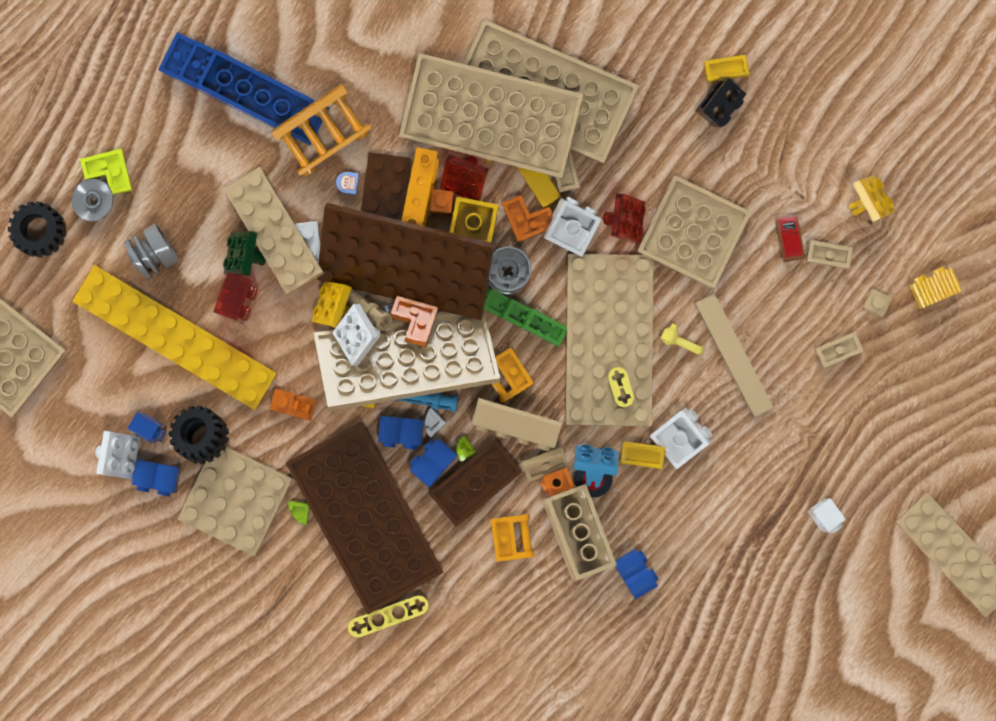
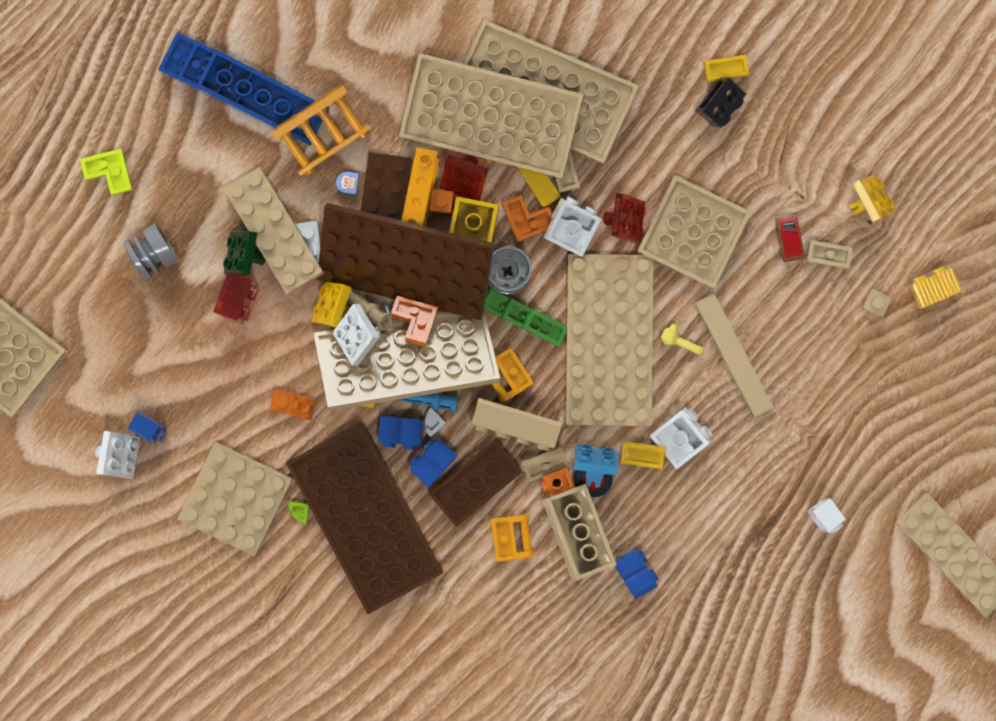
(23, 218): black tyre -> none
(84, 195): light grey dish -> none
(156, 476): blue brick -> none
(174, 337): yellow plate -> none
(185, 427): black tyre -> none
(388, 616): light yellow beam -> none
(464, 448): lime tile -> none
(616, 389): light yellow beam -> none
(839, 350): tan plate -> none

